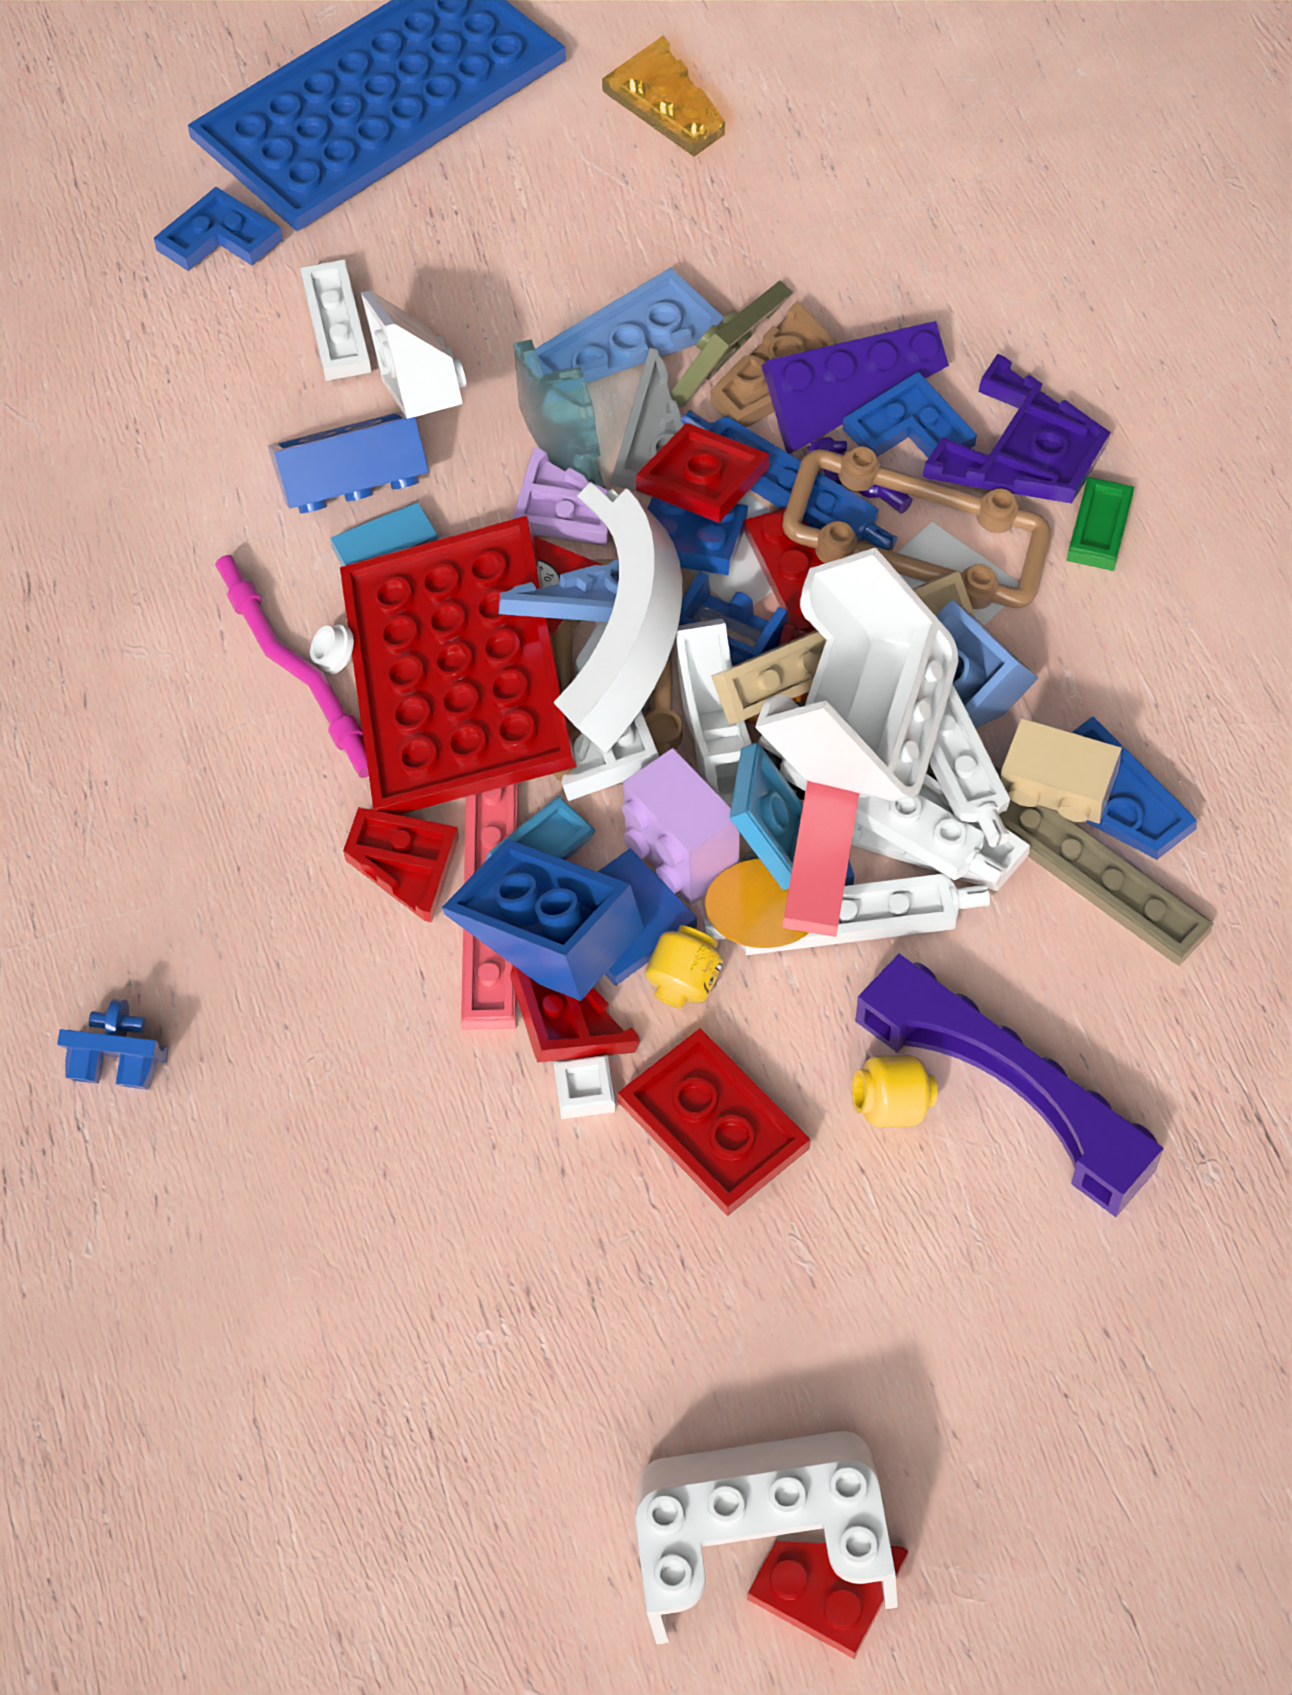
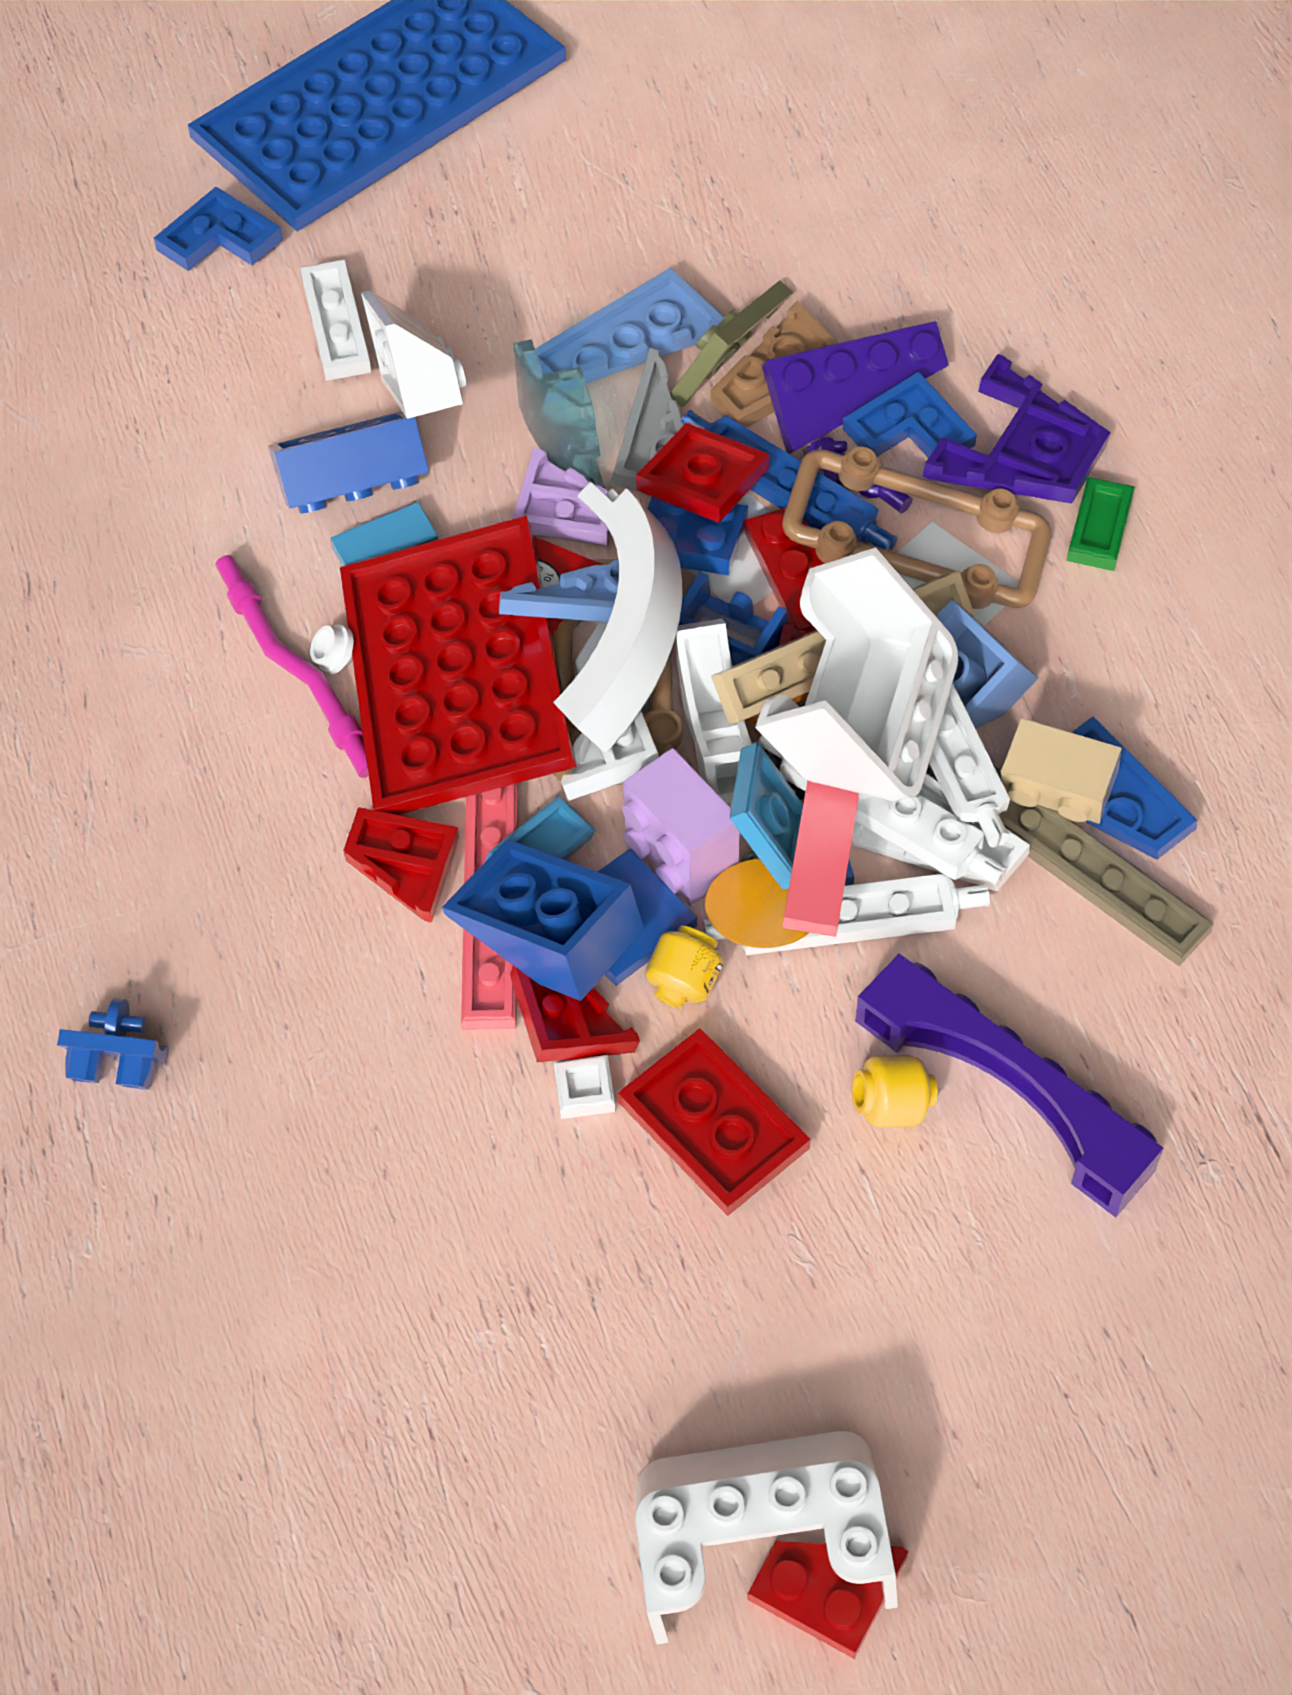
(665, 98): clear yellow wing -> none

